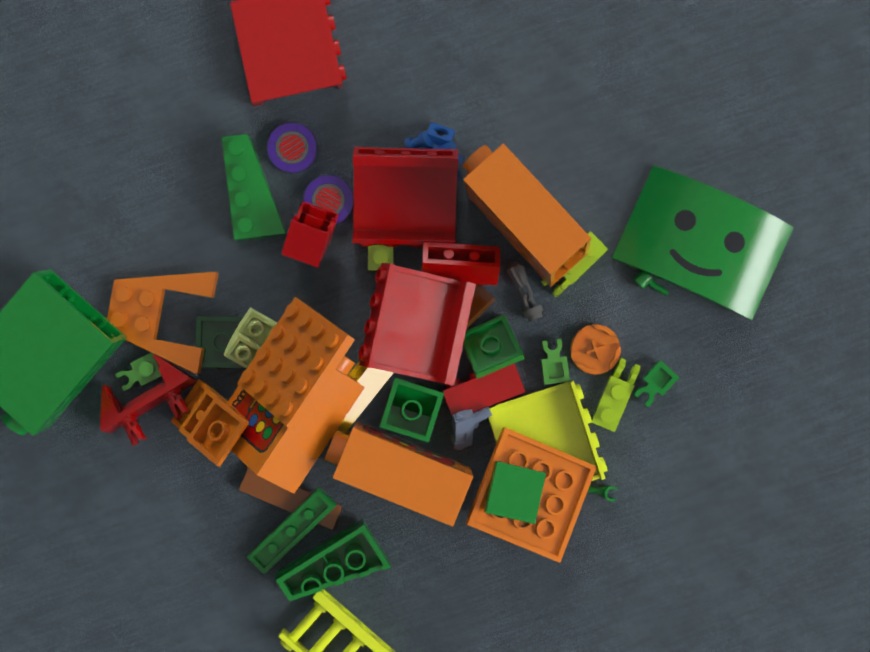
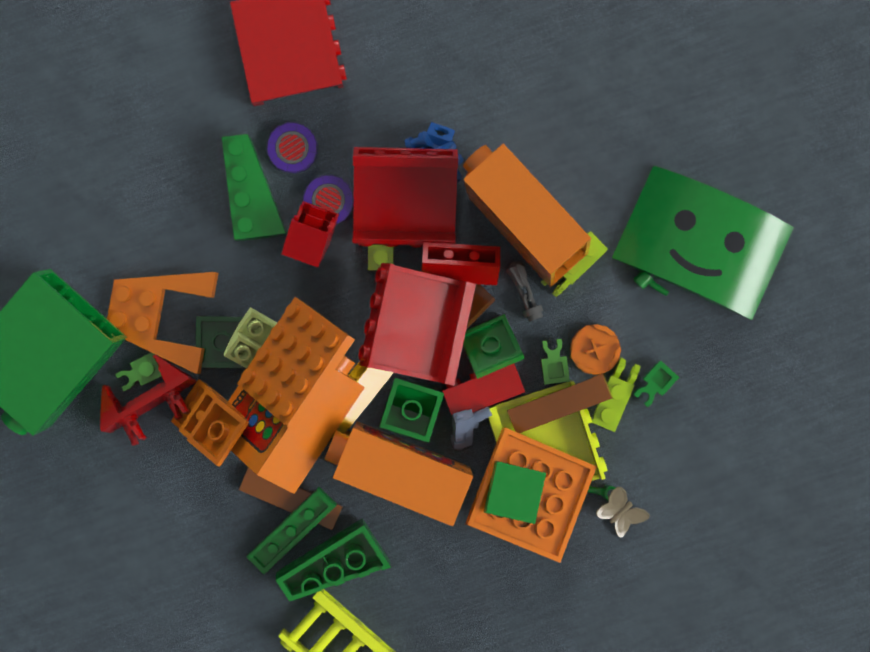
(559, 403): none -> dark orange tile
(621, 512): none -> dark tan piece

